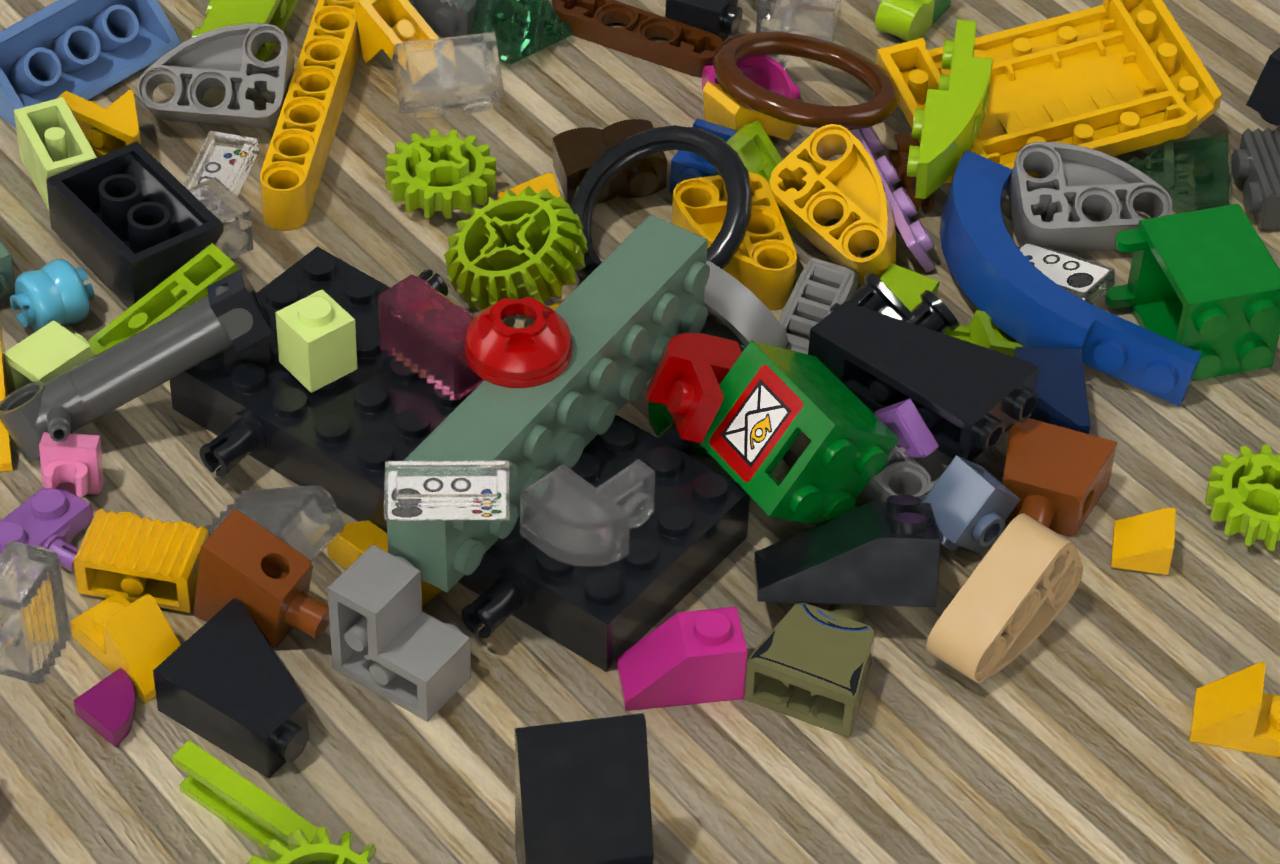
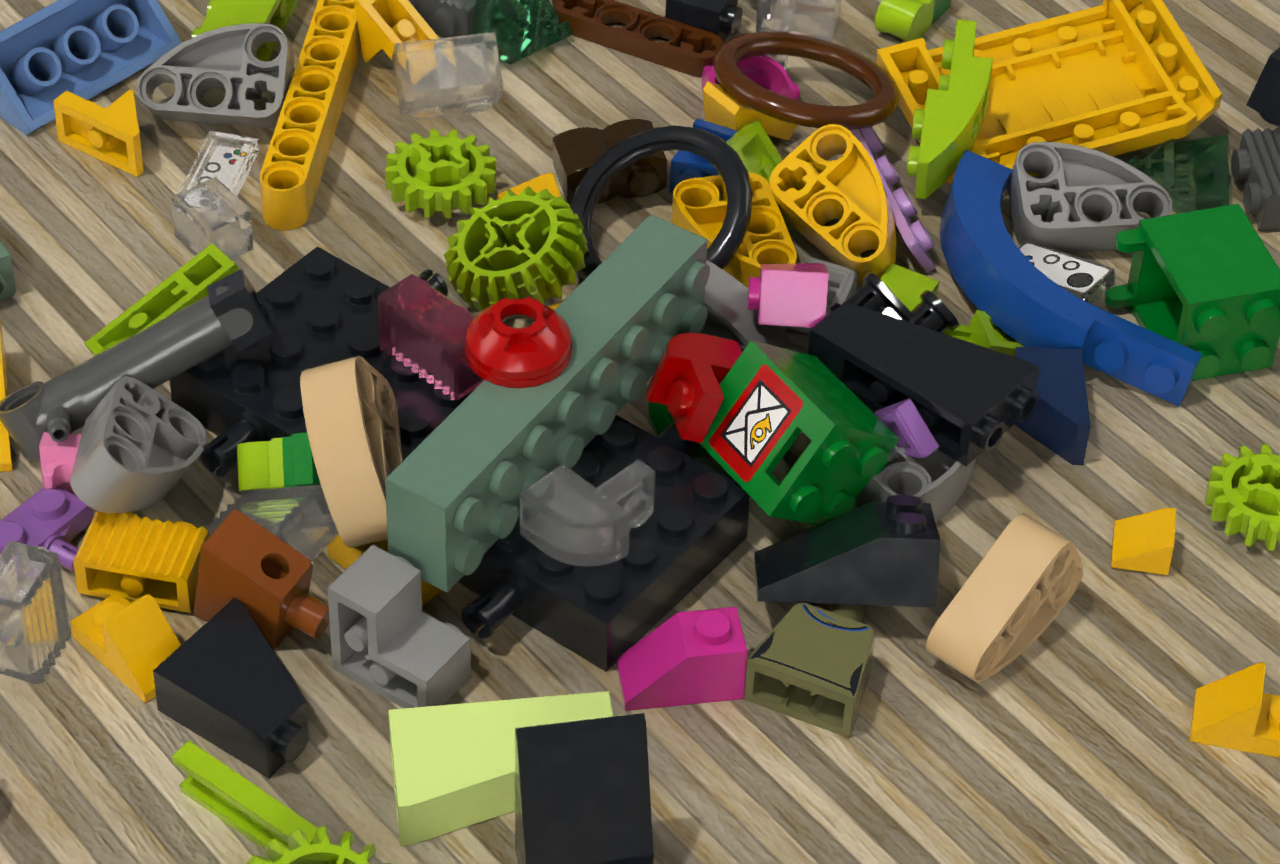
(44, 355): yellowish green brick -> none
(50, 141): yellowish green brick -> none
(52, 294): medium azure piece -> none
(109, 707): magenta tile -> none
(129, 220): black slope -> none
(134, 449): none -> light grey beam
(276, 463): none -> leg
(316, 340): yellowish green brick -> none
(352, 443): none -> tan beam
(446, 490): clear tile -> none
(459, 759): none -> yellowish green slope
(789, 294): none -> slope
(899, 160): reddish brown piece -> none
(969, 506): sand blue brick -> none
(1056, 473): dark orange torso -> none

